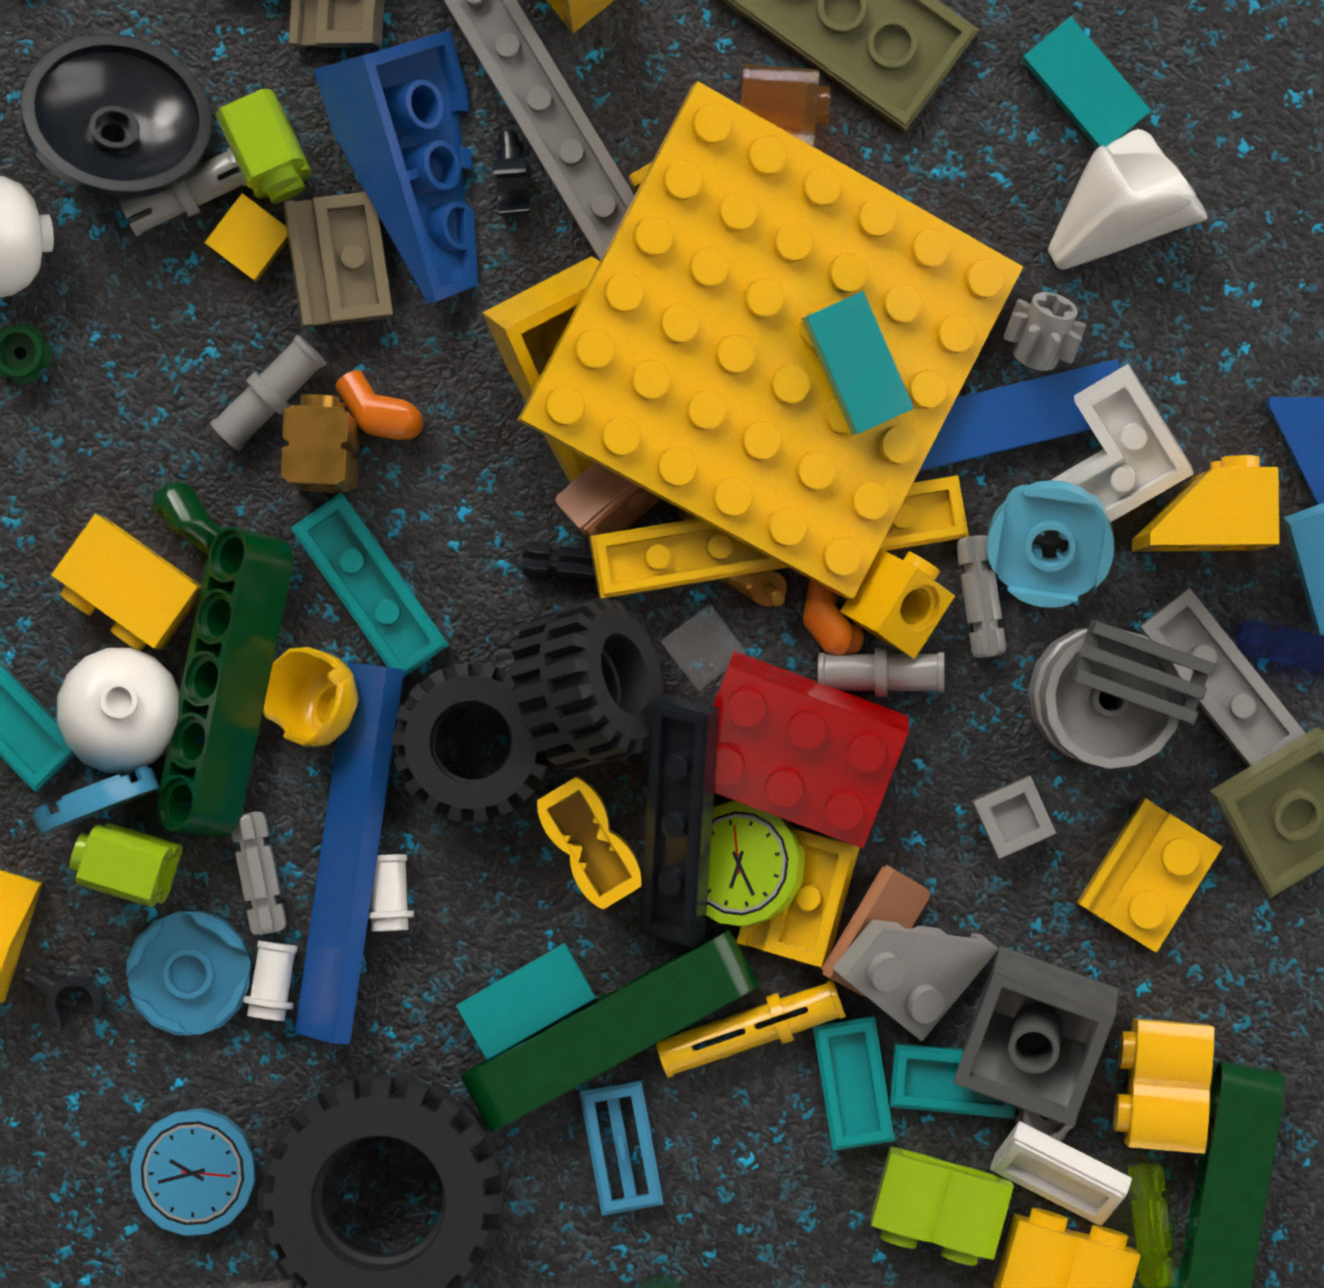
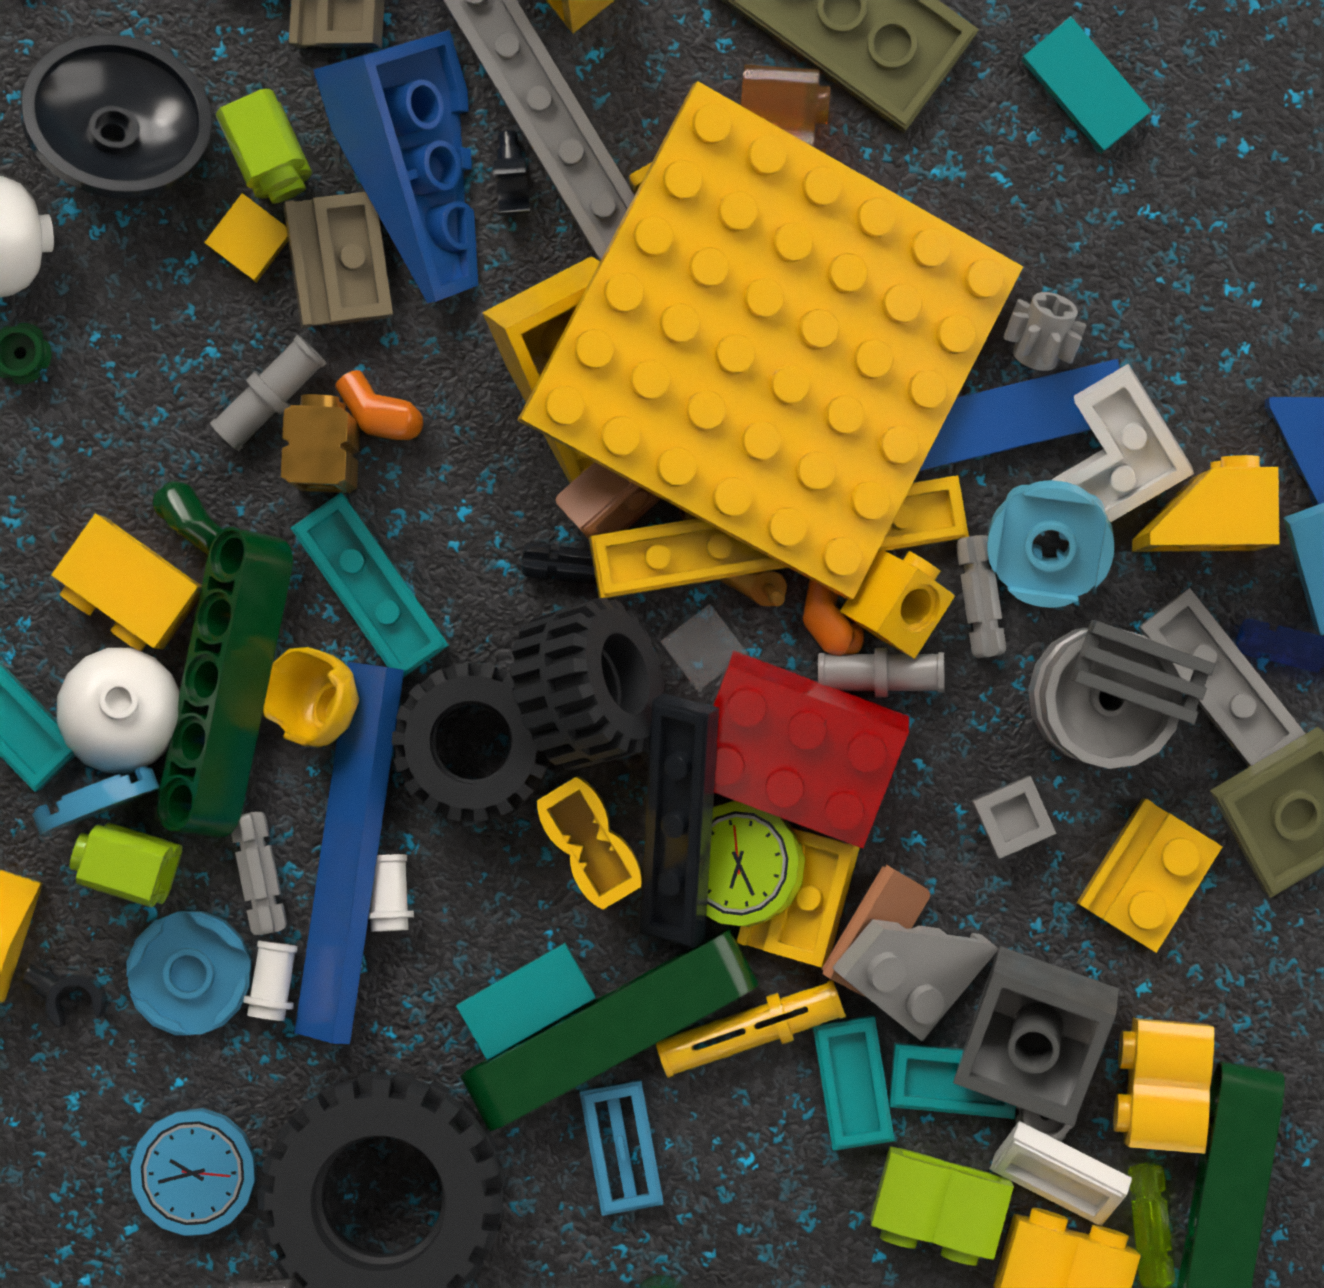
(186, 196): light grey pin -> none
(857, 363): teal tile -> none
(1123, 200): white hat -> none

